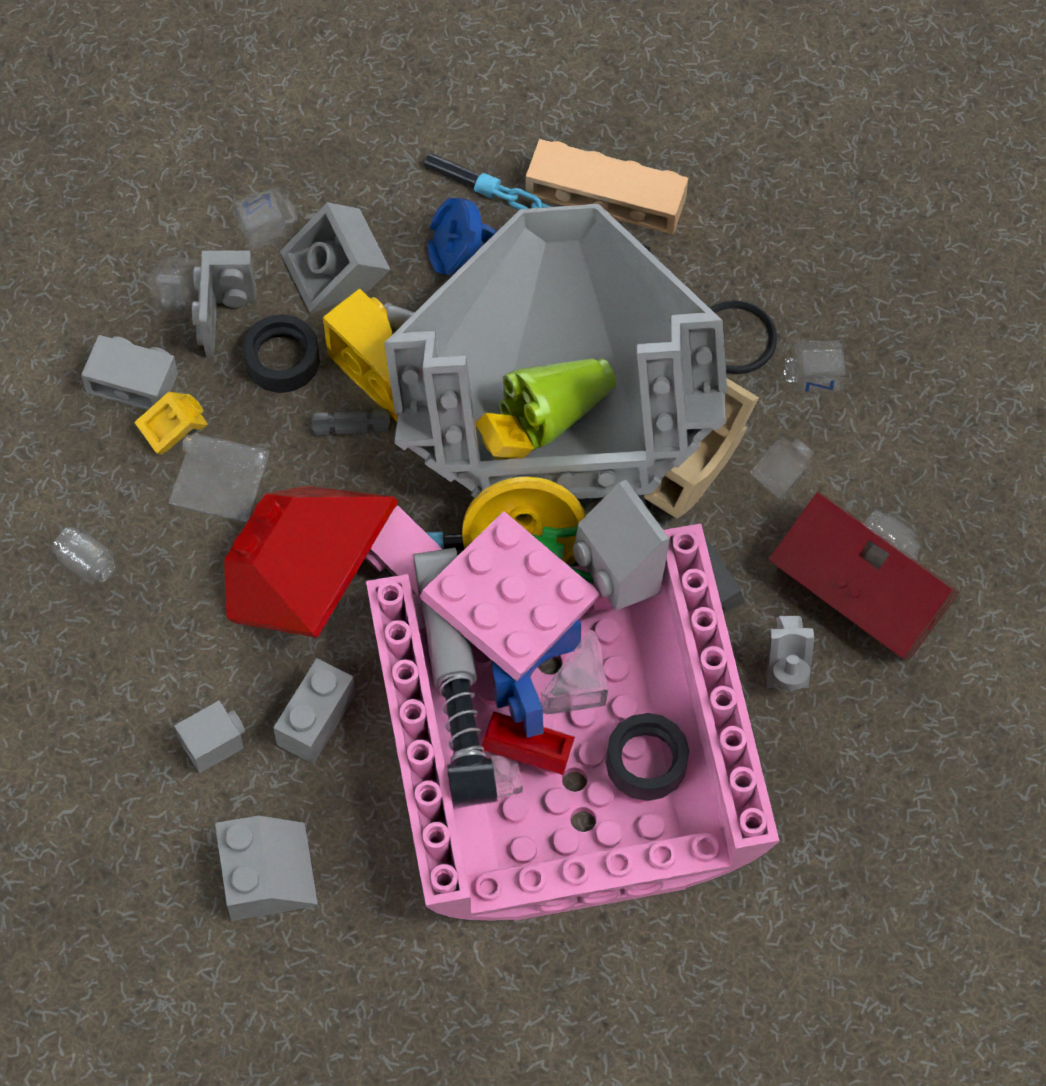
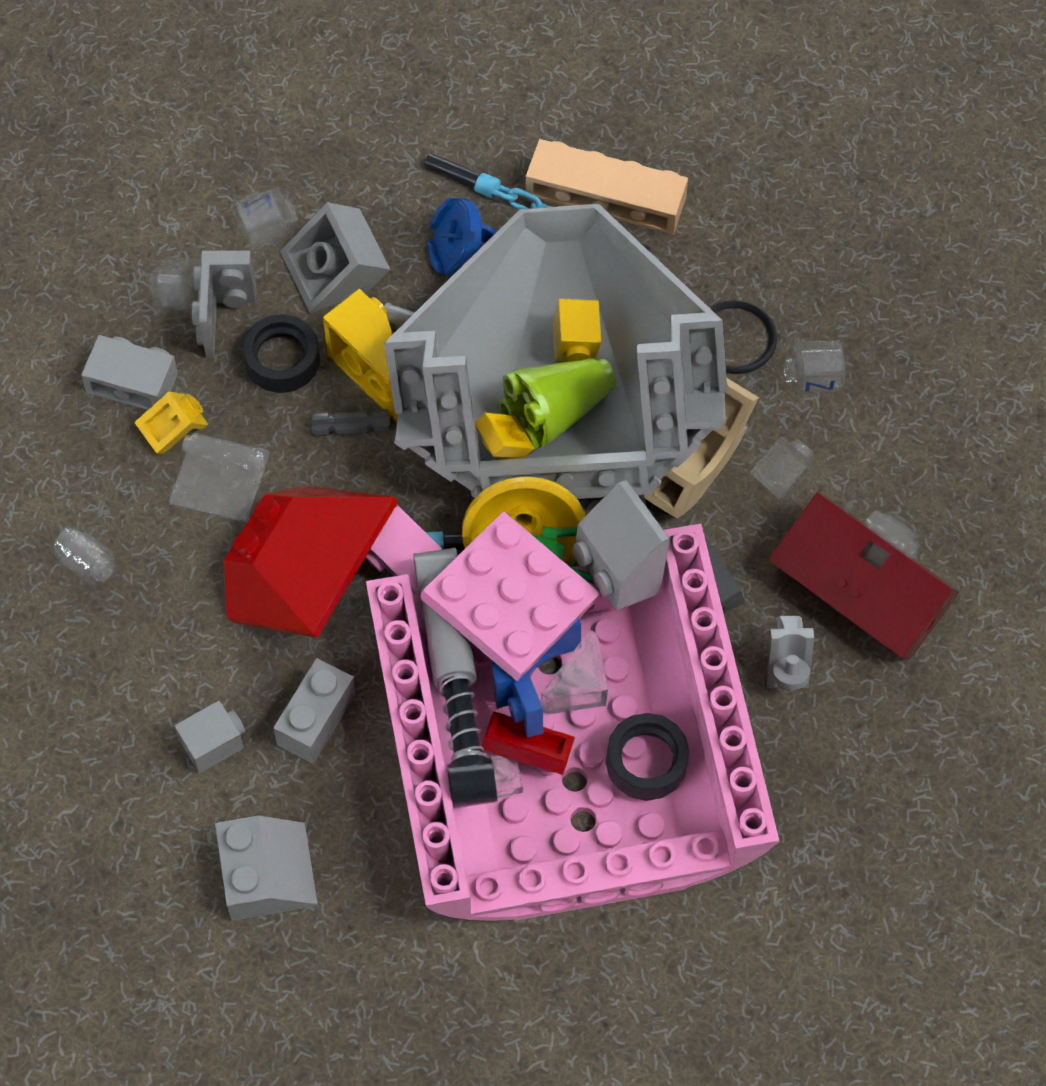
(576, 330): none -> yellow brick

